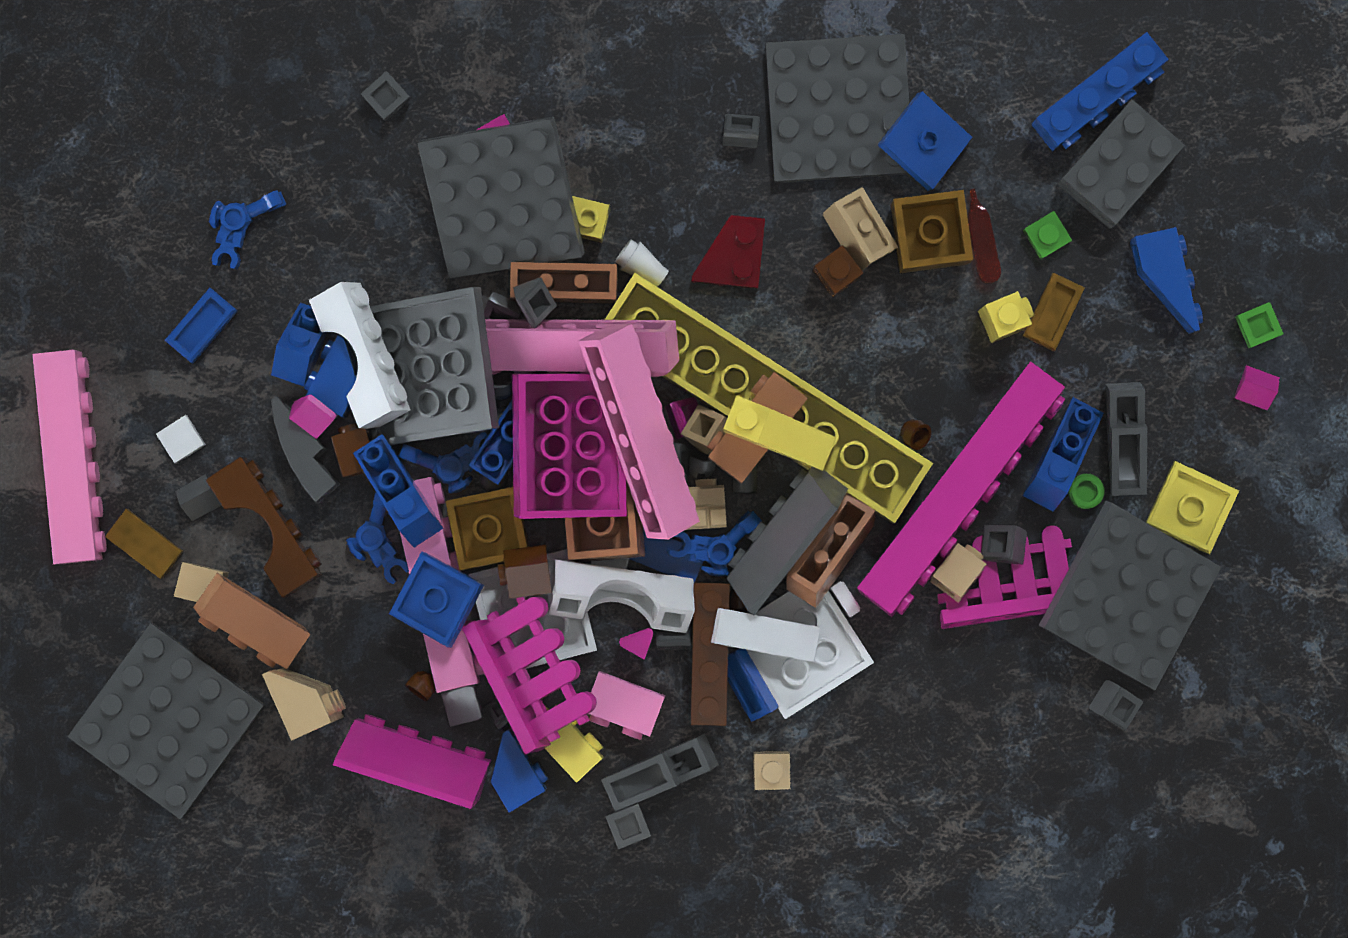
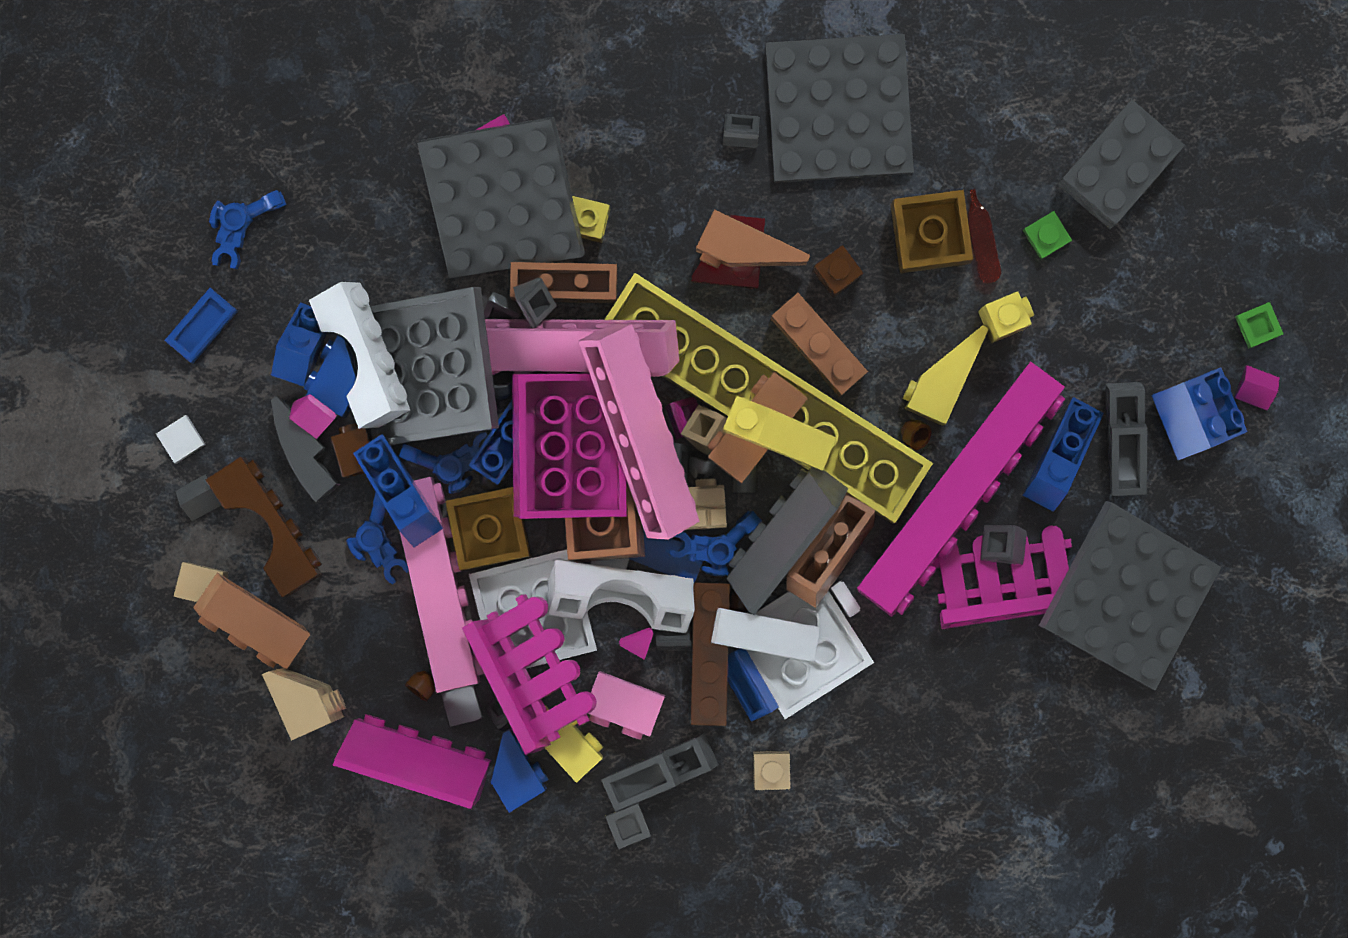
(68, 456): bright pink brick -> none
(144, 543): pearl gold tile -> none
(166, 720): dark grey plate -> none
(385, 96): dark grey plate -> none
(436, 599): blue plate -> none
(525, 571): reddish brown brick -> none
(639, 260): white cone -> none
(739, 245): none -> nougat slope
(818, 344): none -> nougat brick
(860, 228): tan panel -> none
(925, 141): blue plate -> none
(940, 386): none -> light yellow slope
(959, 571): tan brick -> none
(1053, 312): pearl gold tile -> none
(1086, 491): bright green tile -> none
(1101, 90): blue brick -> none
(1115, 704): dark grey slope -> none
(1163, 269): blue slope -> none
(1192, 507): light yellow tile -> none
(1199, 413): none -> blue slope

